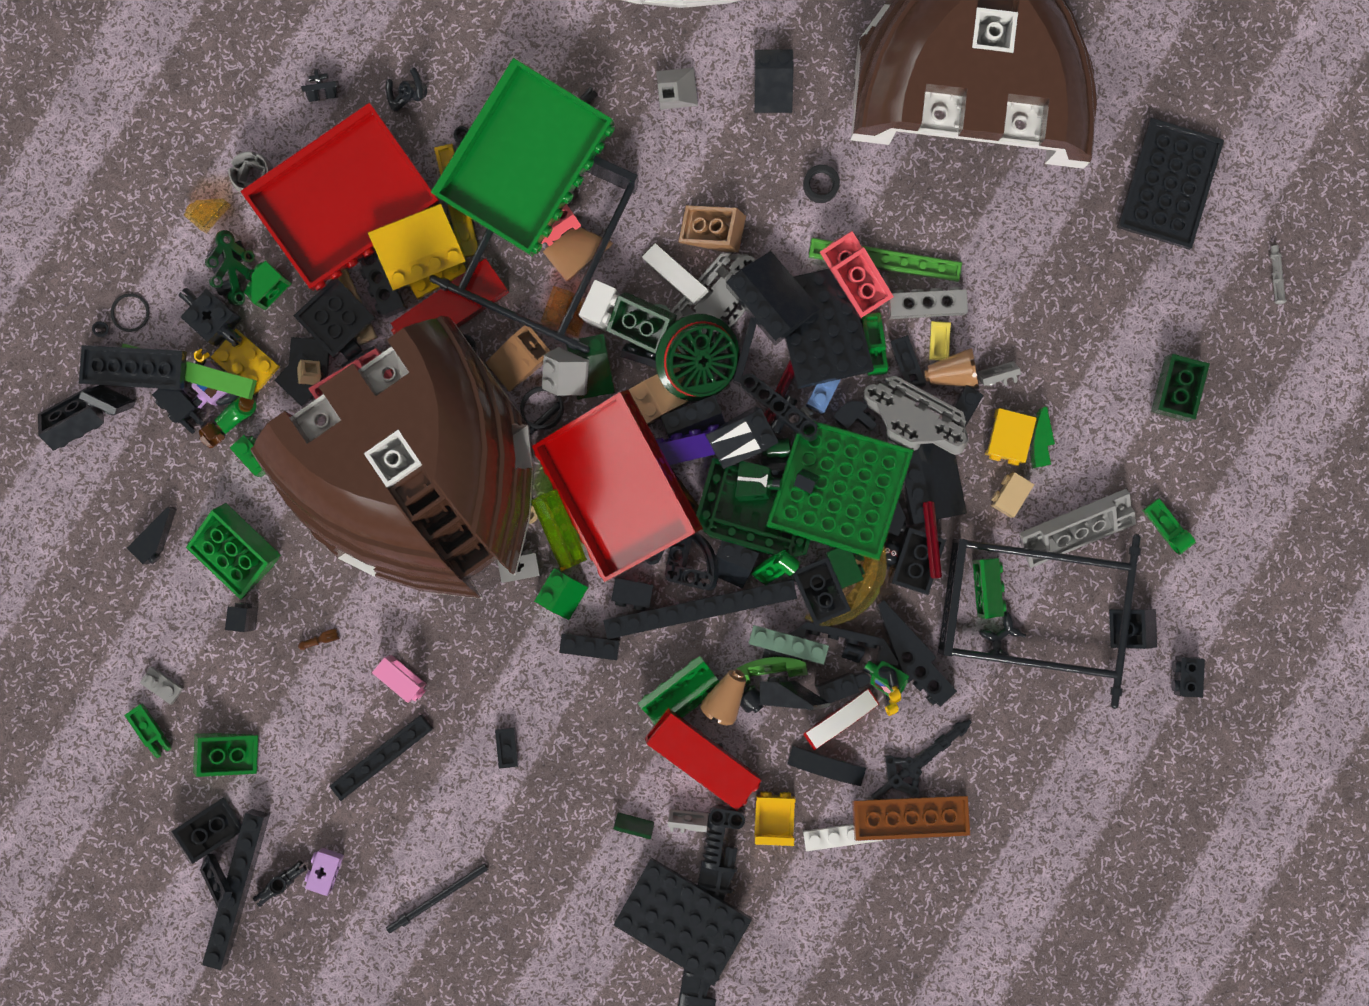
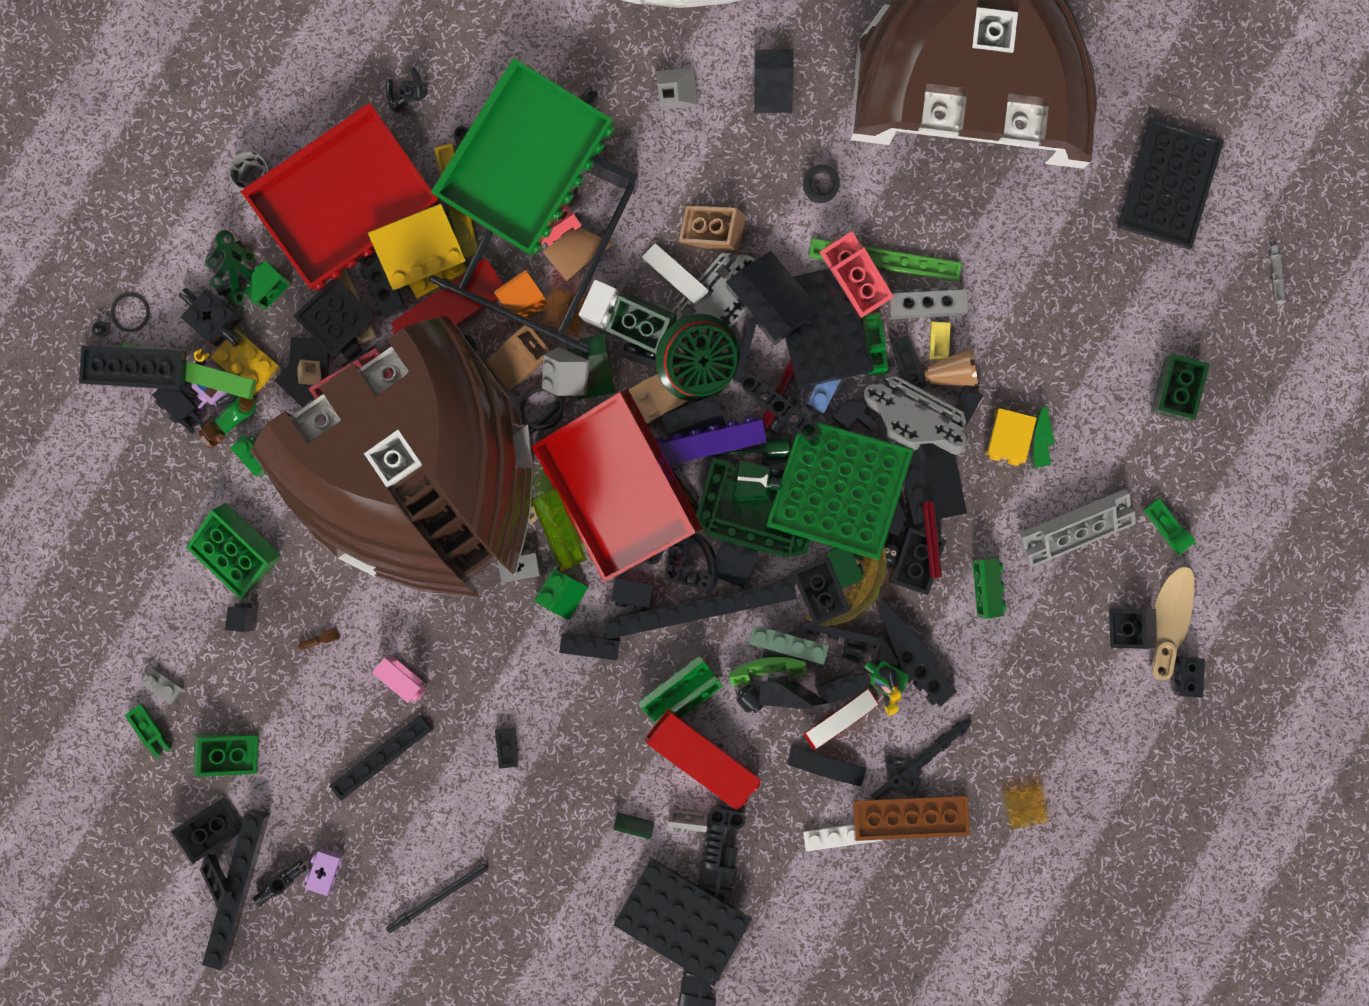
(68, 421): black slope -> none
(107, 400): black plate -> none
(153, 538): black slope -> none
(206, 212): clear yellow slope -> none
(312, 90): black hips -> none
(521, 296): none -> orange slope
(725, 698): medium nougat cone -> none
(742, 437): black slope -> none
(774, 819): yellow panel -> none
(775, 567): green plate -> none
(806, 480): black slope -> none
(953, 596): black piece -> none
(996, 638): black piece -> none
(999, 373): light grey plate -> none
(1012, 494): tan brick -> none
(1025, 806): none -> clear yellow plate
(1173, 618): none -> tan plant

